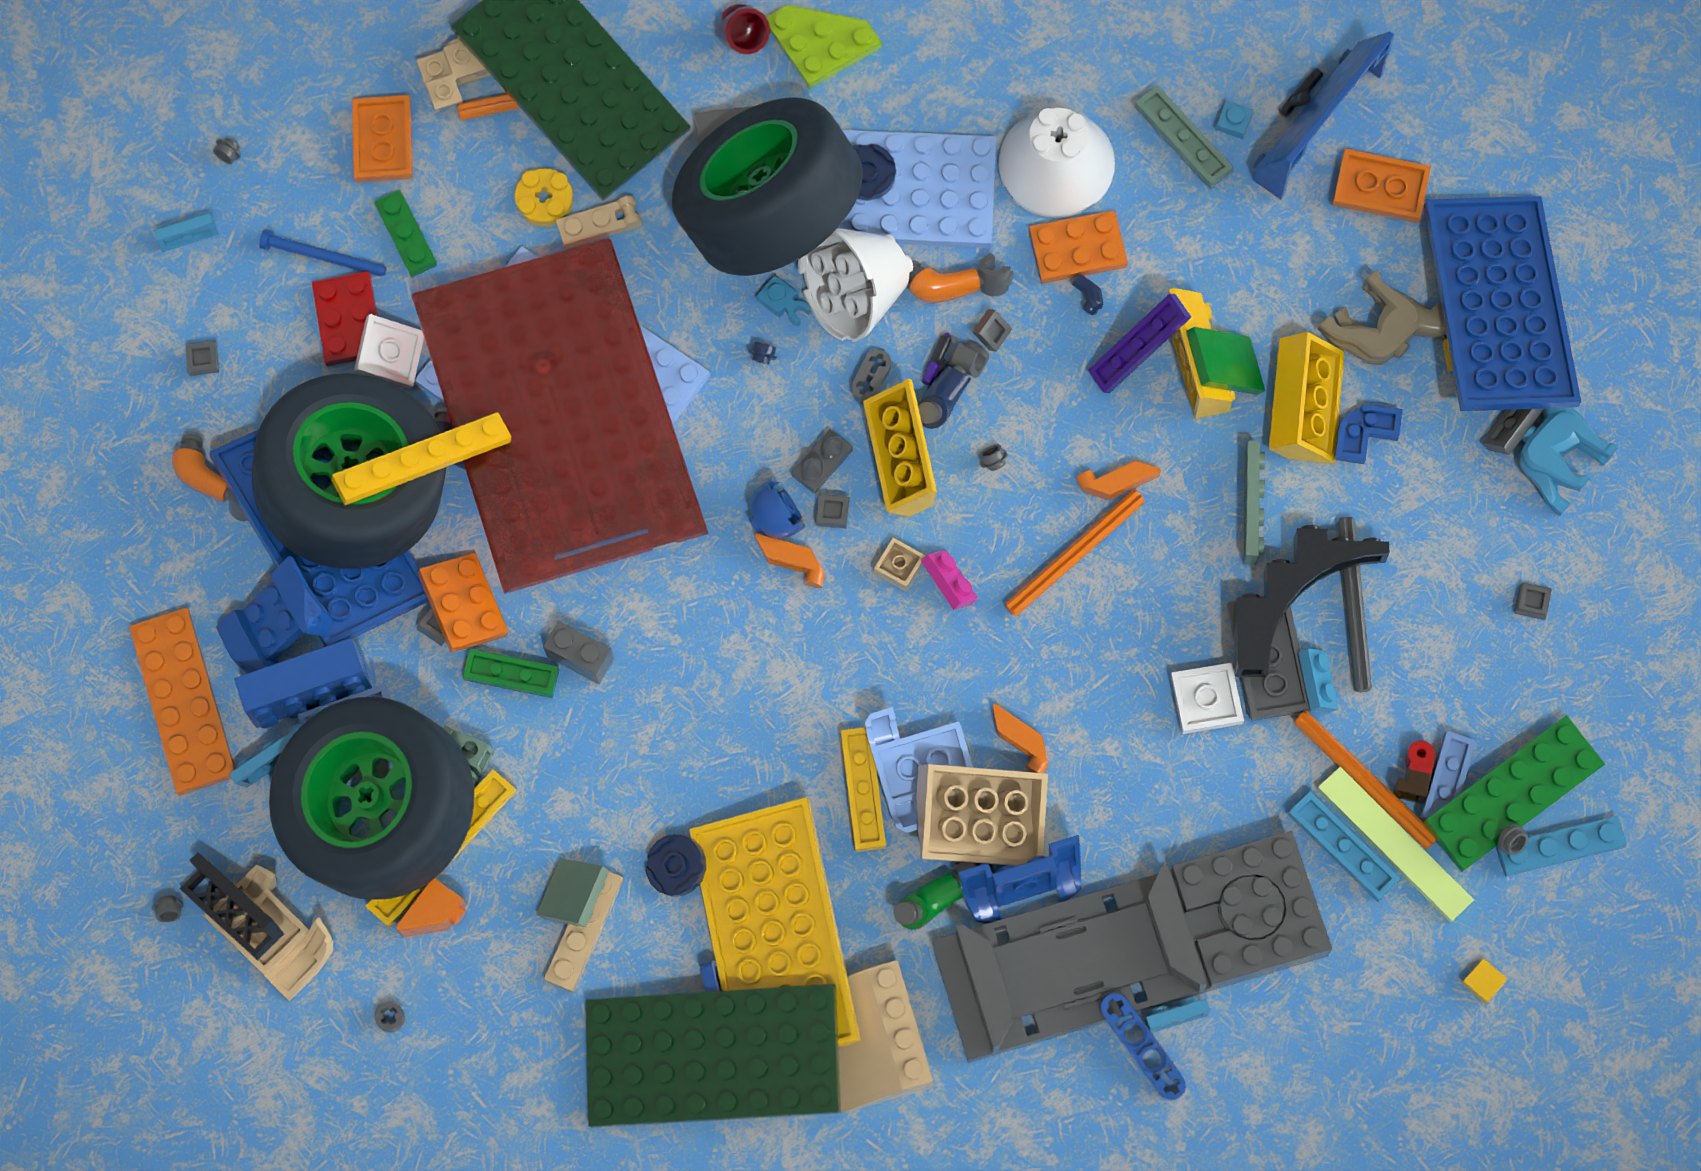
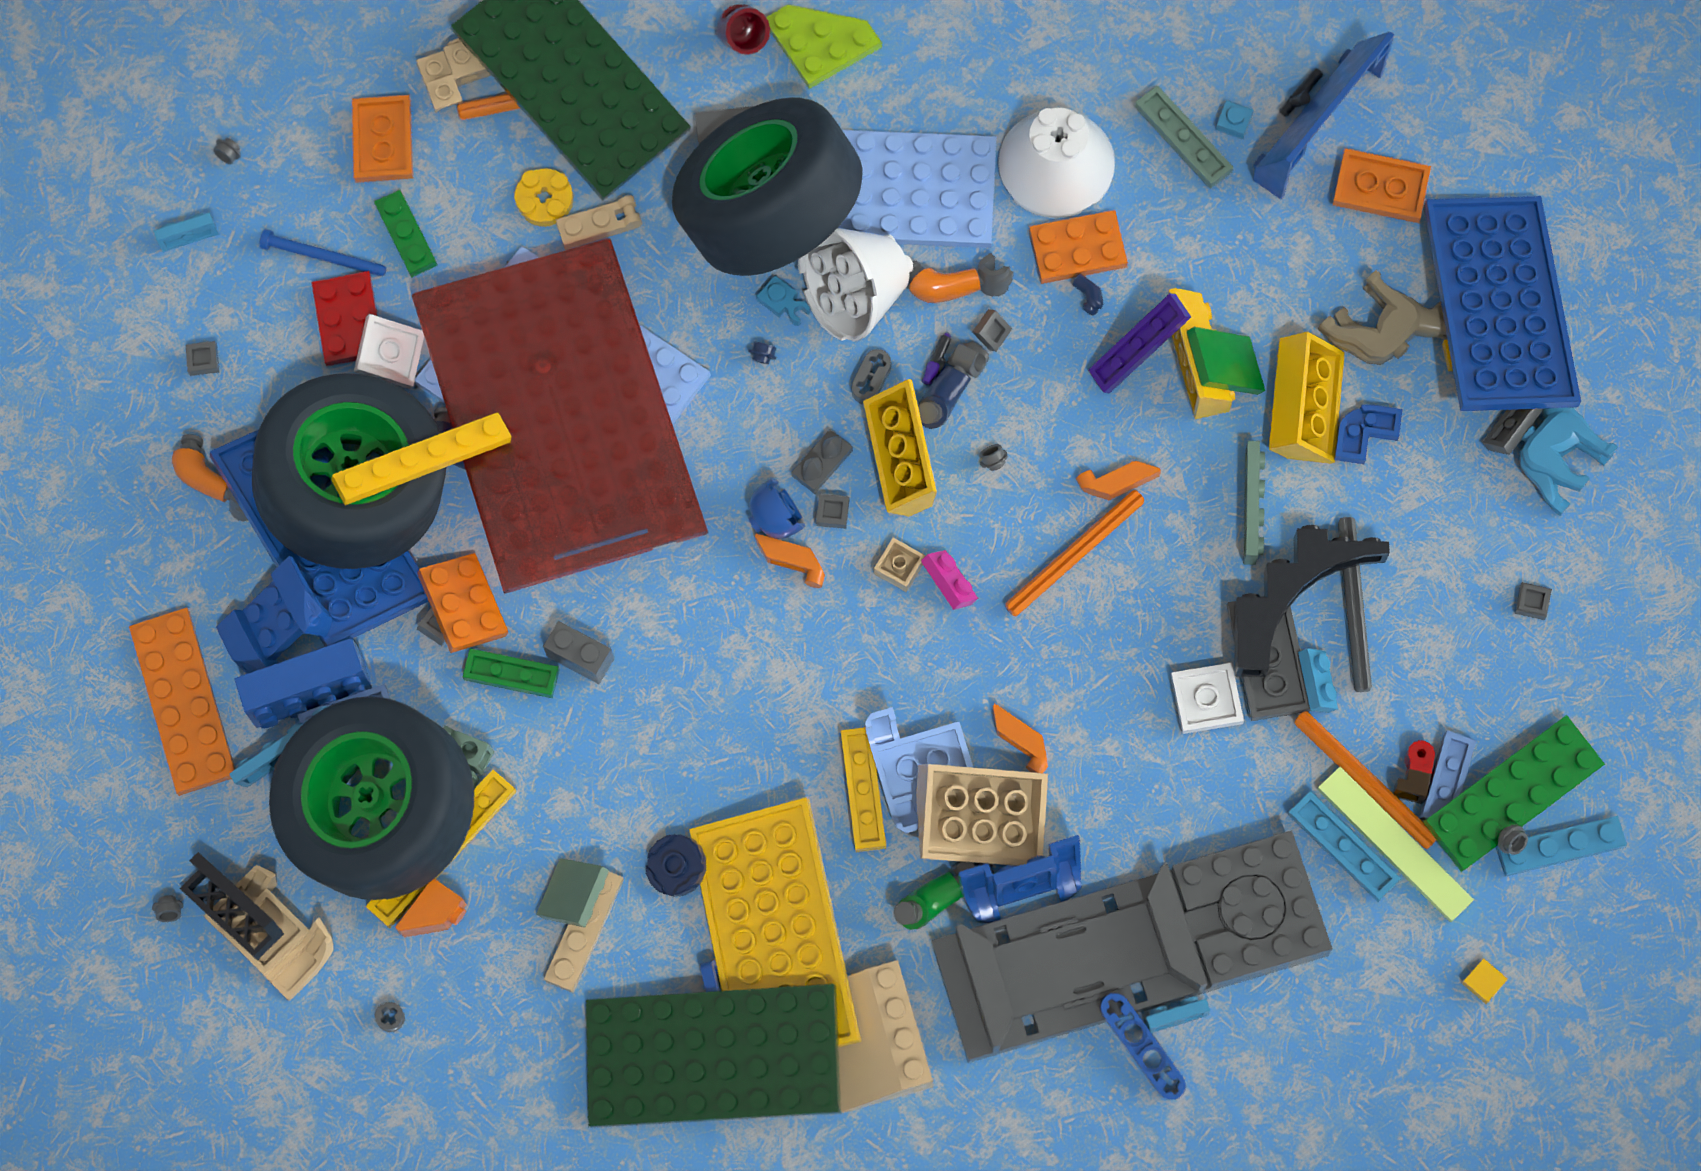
(878, 171): dark blue tile -> none

